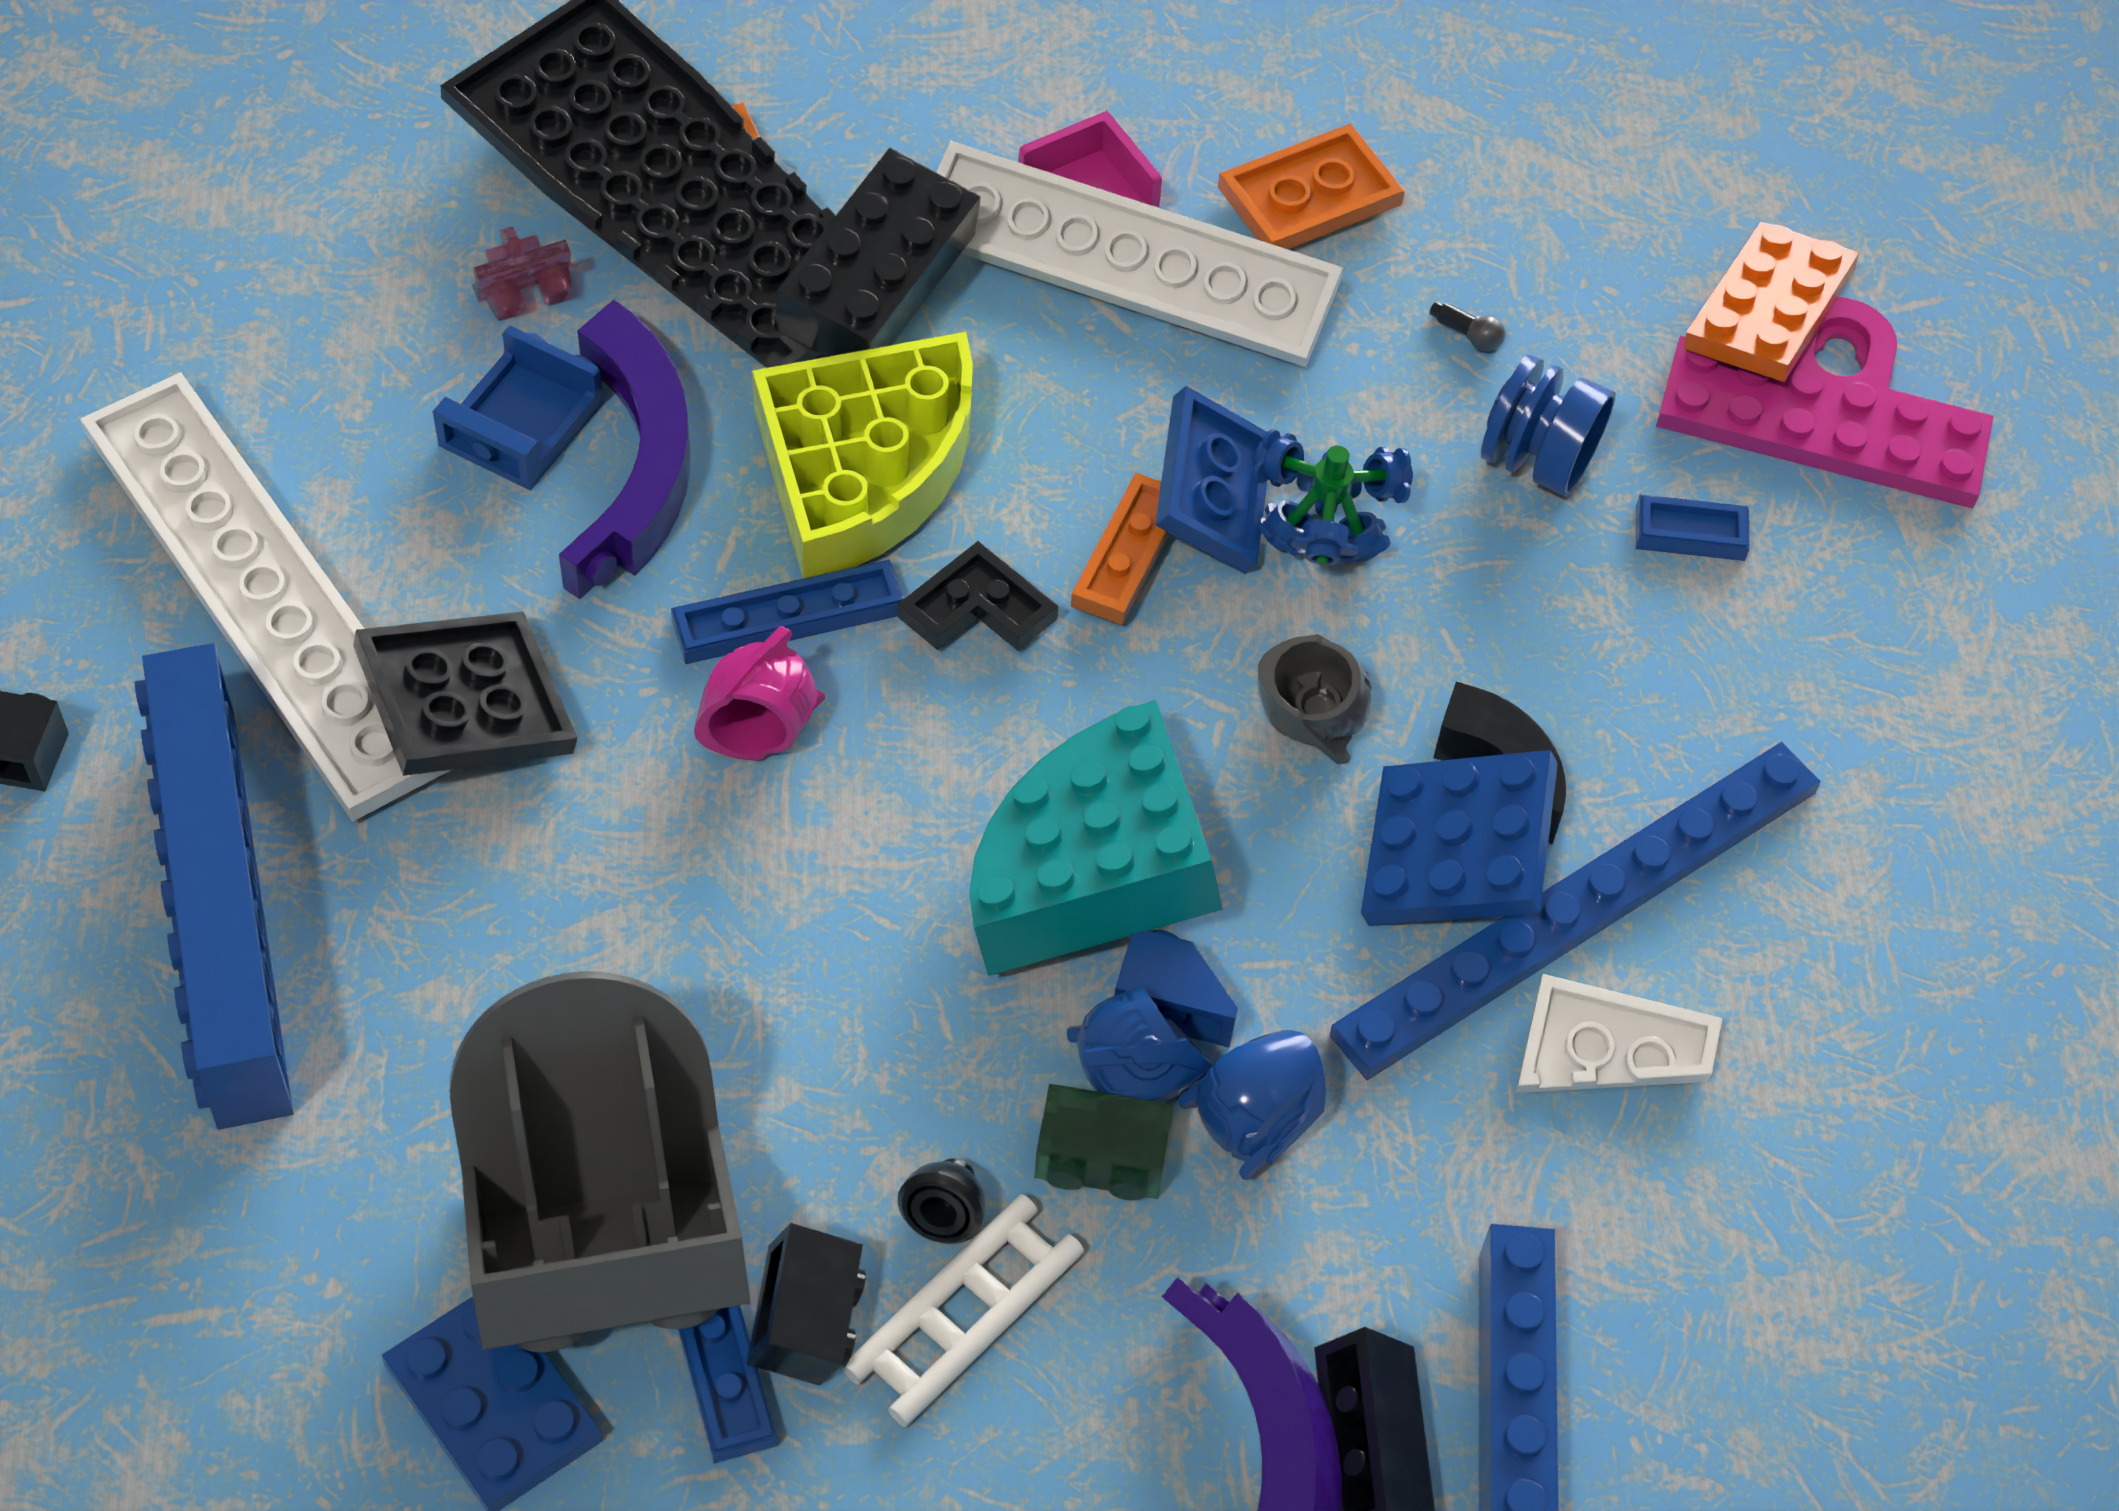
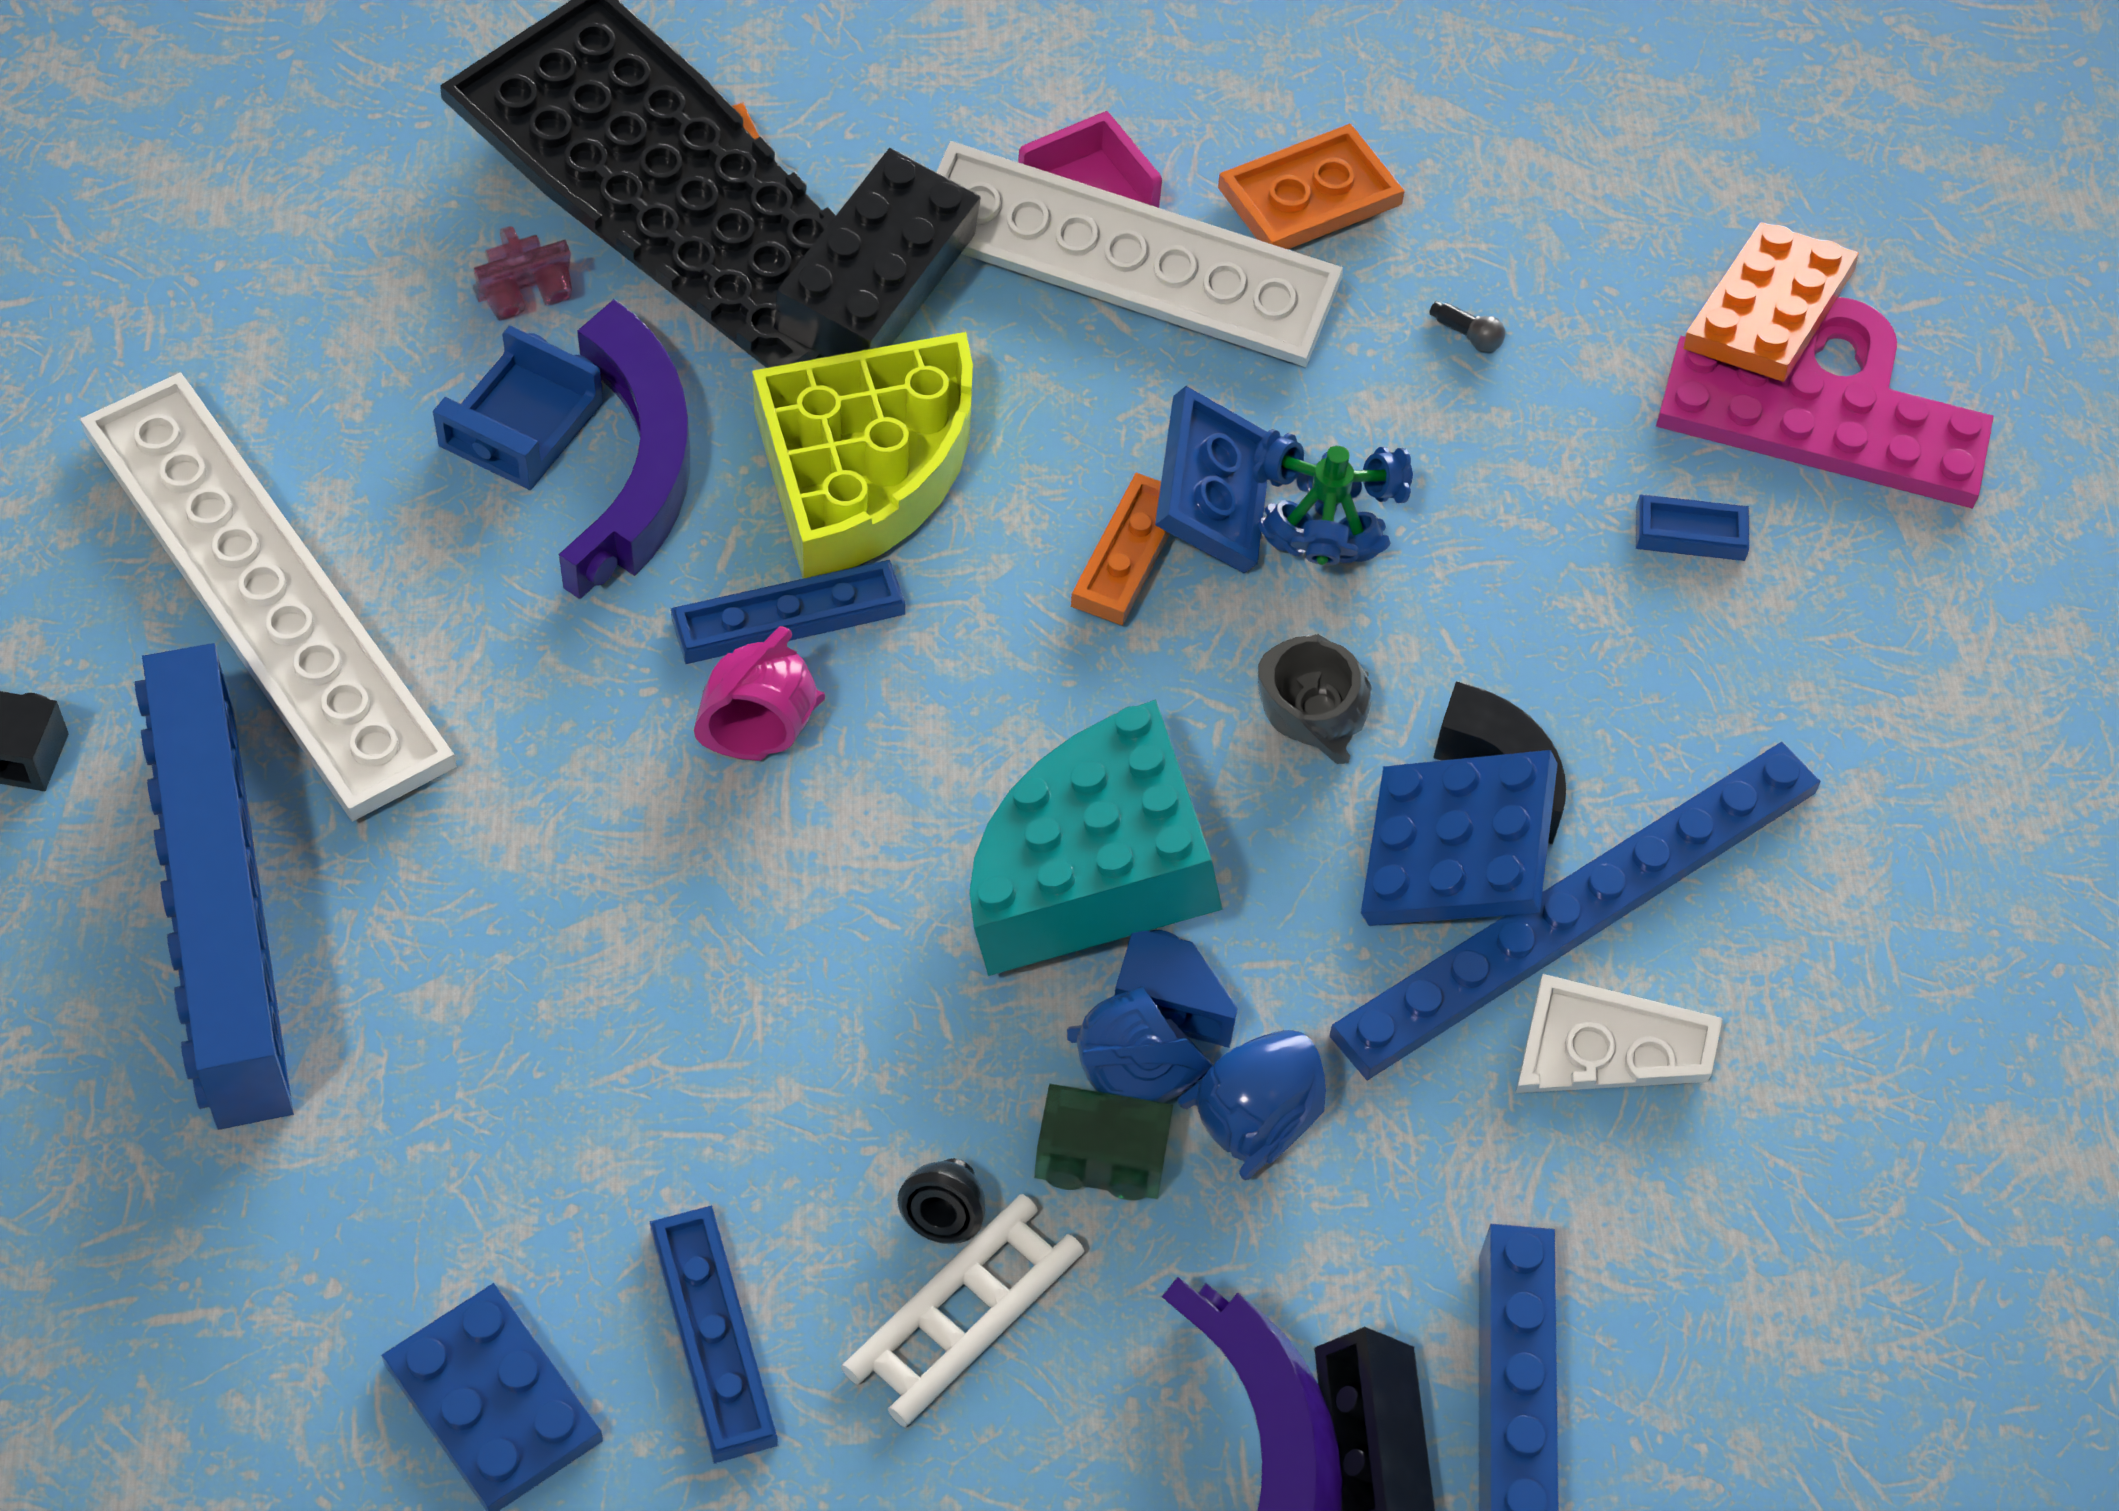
(464, 693): black plate -> none
(592, 1165): dark grey plate -> none
(807, 1305): black piece -> none
(981, 588): black plate -> none
(1539, 421): blue wheel -> none

